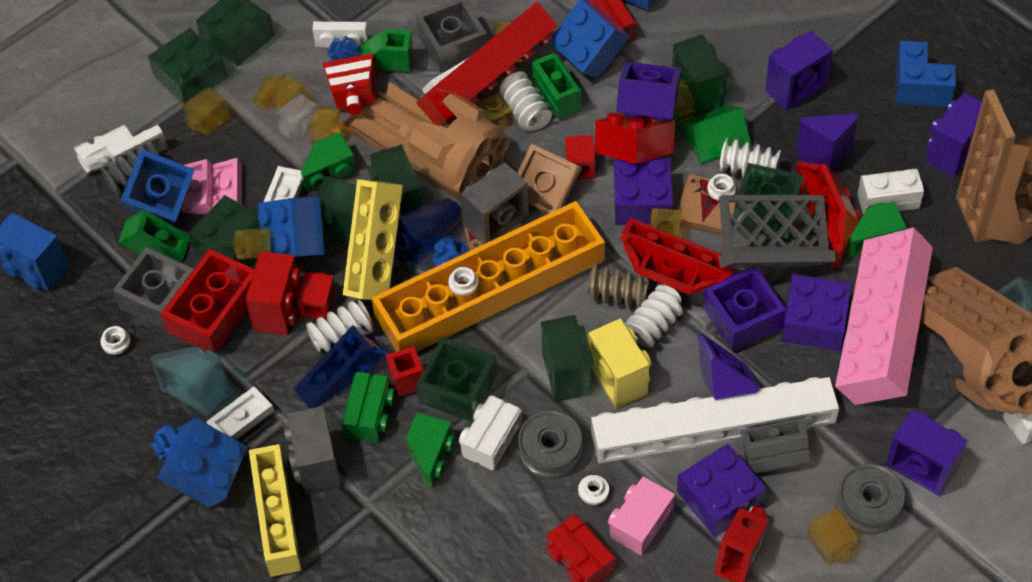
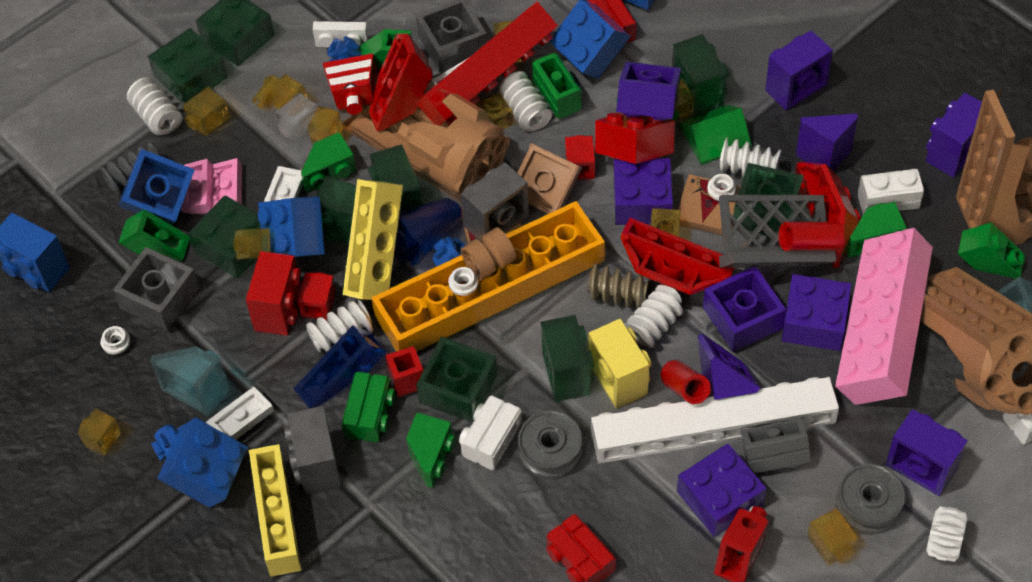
(99, 431): none -> clear yellow plate
(116, 143): white plate -> none
(154, 107): none -> white piece
(209, 302): red brick -> none
(399, 83): none -> red wedge
(492, 251): none -> medium nougat wheel
(591, 497): white plate -> none
(641, 515): bright pink brick -> none
(685, 381): none -> red pin
(811, 236): none -> red pin
(921, 81): blue brick -> none
(947, 533): none -> white gear
(991, 251): none -> green slope

